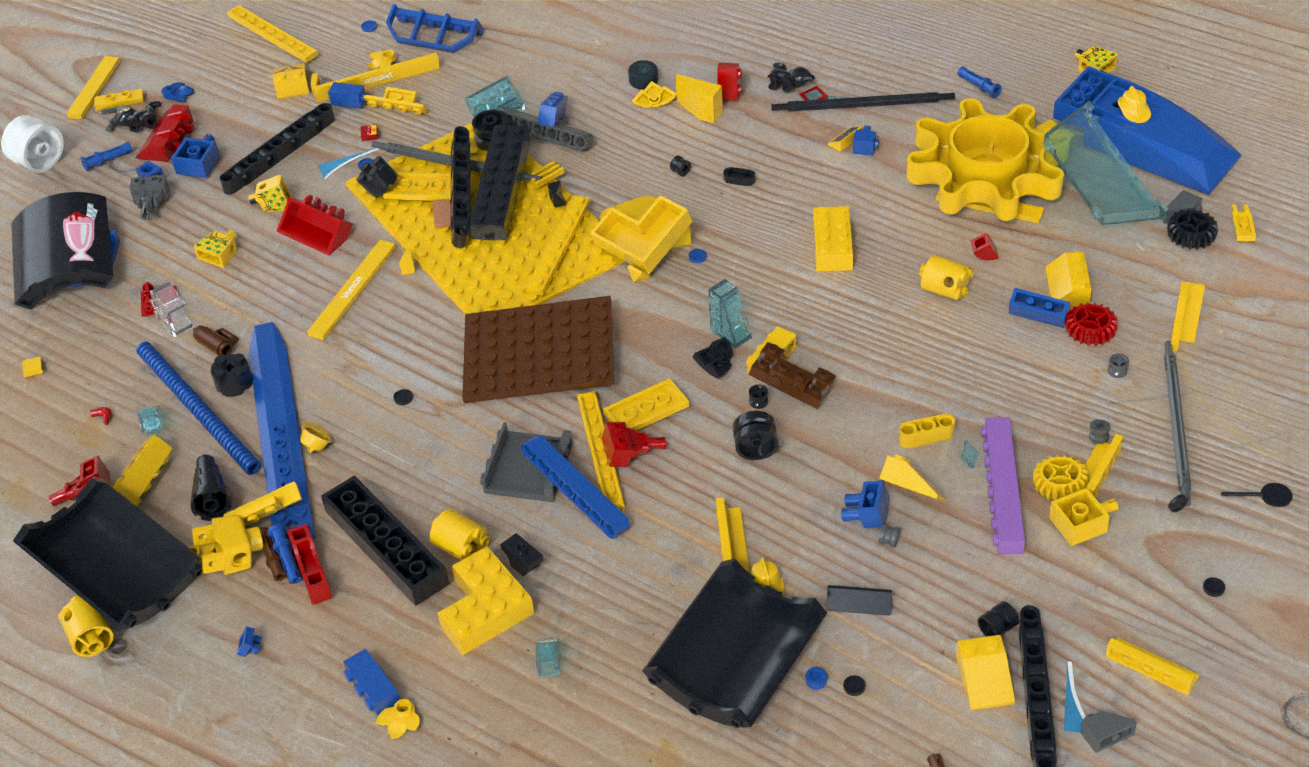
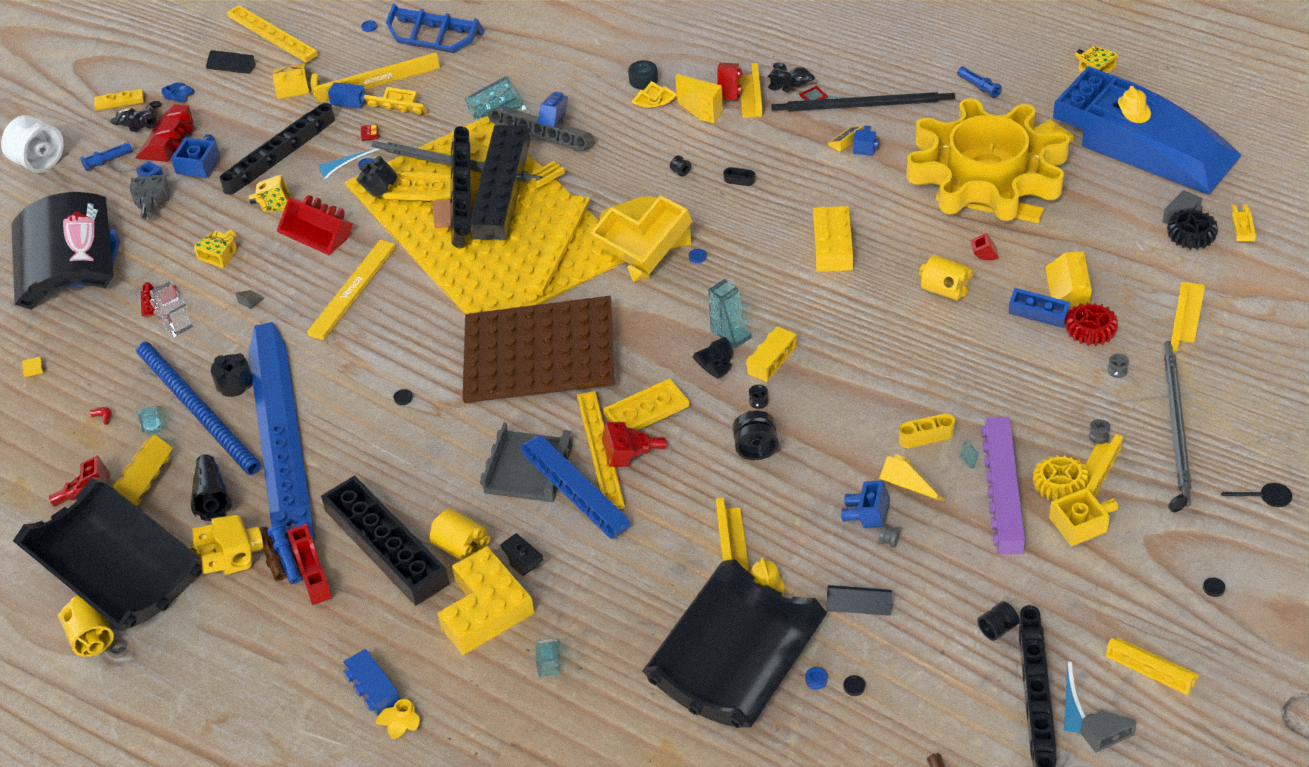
(93, 87): yellow tile -> none
(110, 126): dark grey piece -> none
(216, 341): reddish brown piece -> none
(230, 62): none -> black slope
(247, 641): blue tile -> none
(248, 298): none -> dark grey slope
(268, 504): yellow bracket -> none
(314, 436): yellow piece -> none
(381, 59): yellow plate -> none
(406, 263): yellow slope -> none
(483, 126): black wheel -> none
(555, 194): black slope -> none
(751, 94): none -> yellow panel
(790, 378): reddish brown bracket -> none
(985, 672): yellow slope -> none
(1100, 171): clear light blue windscreen -> none

